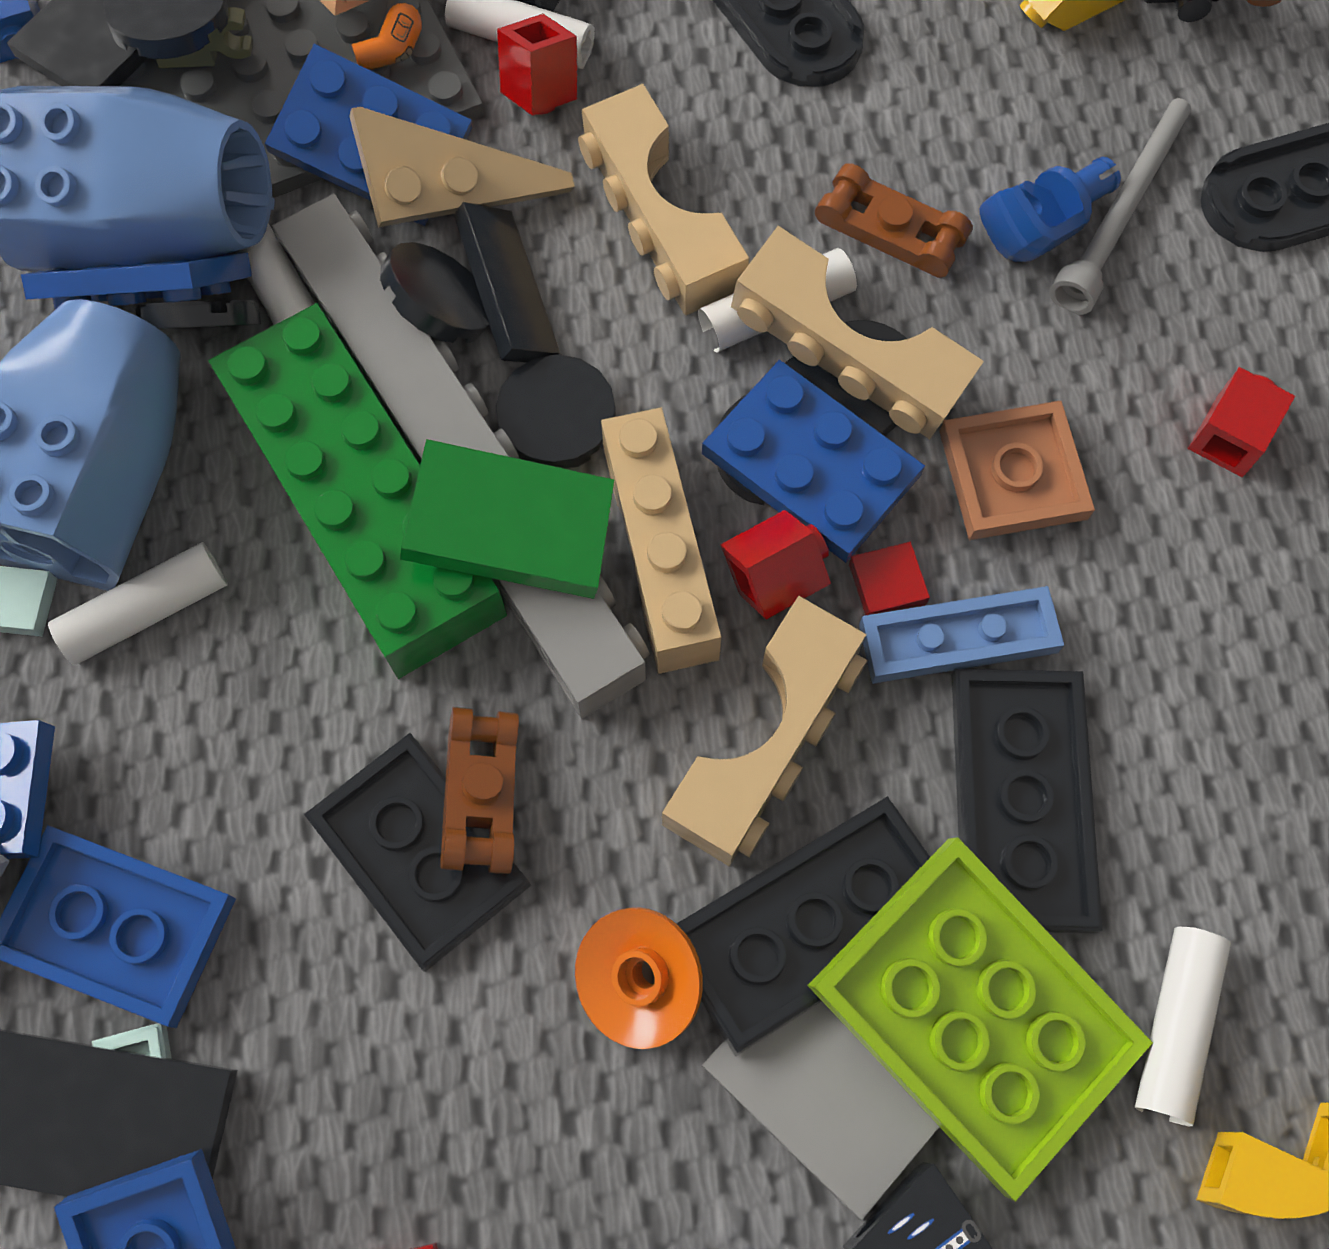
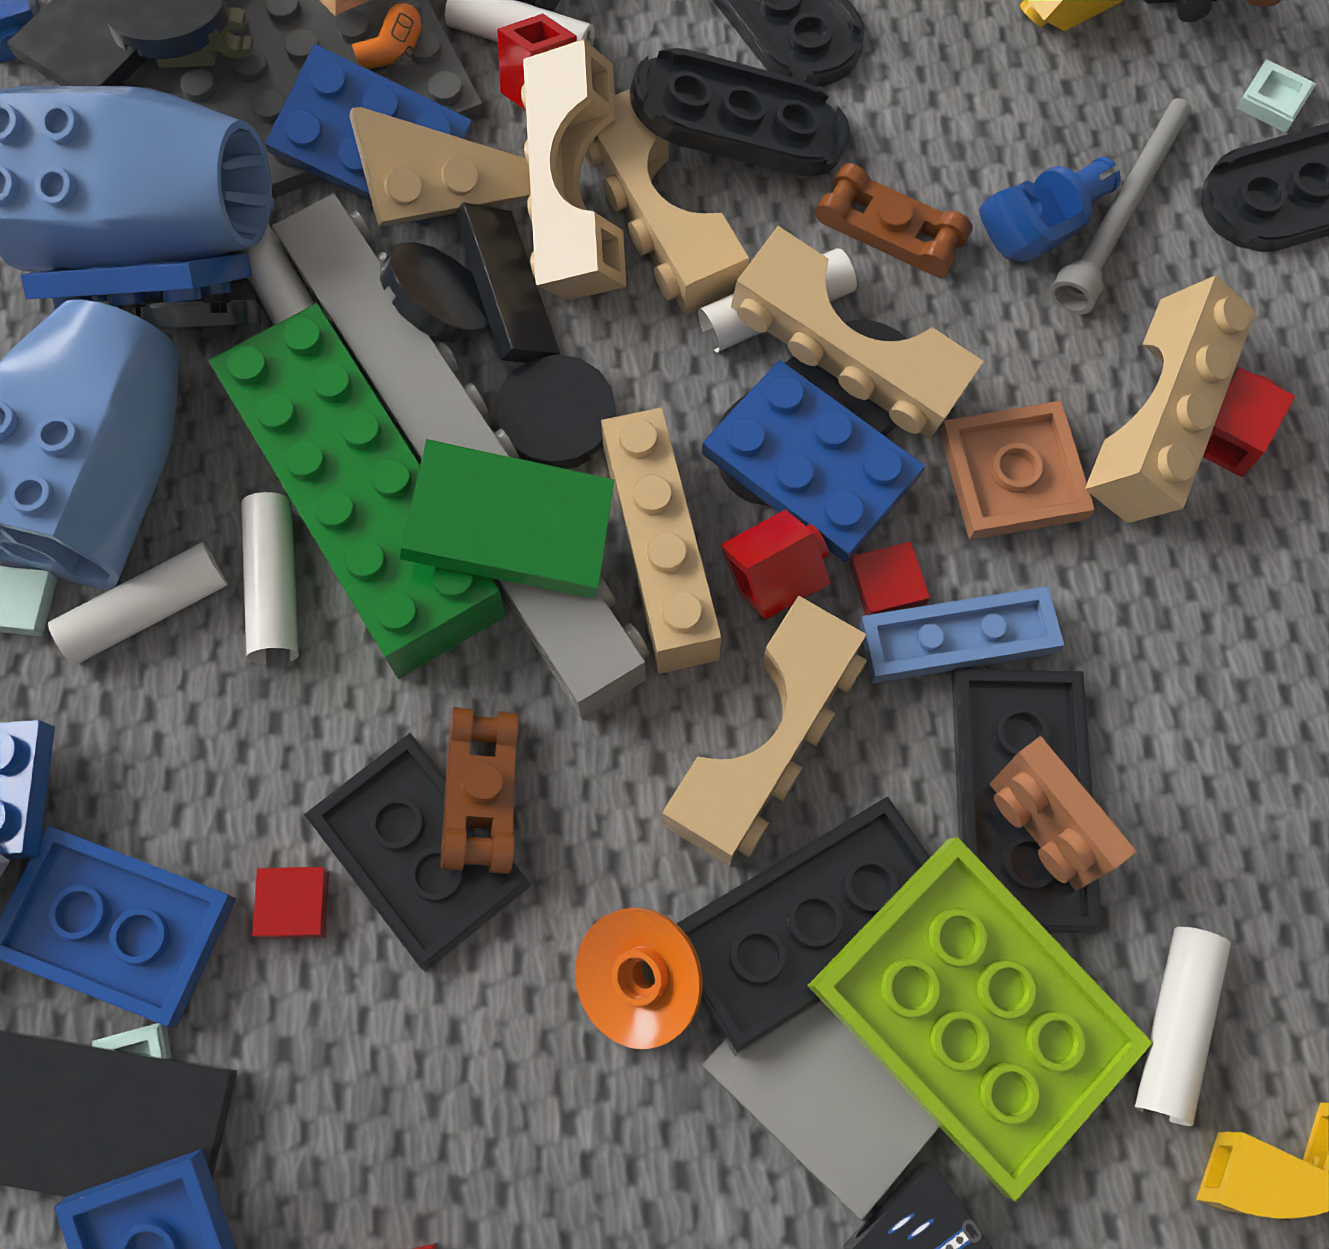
(269, 575): none -> white piece
(290, 903): none -> red tile
(566, 106): none -> arch
(739, 112): none -> black tile
(1060, 815): none -> nougat plate
(1156, 455): none -> tan arch
(1276, 95): none -> light aqua tile

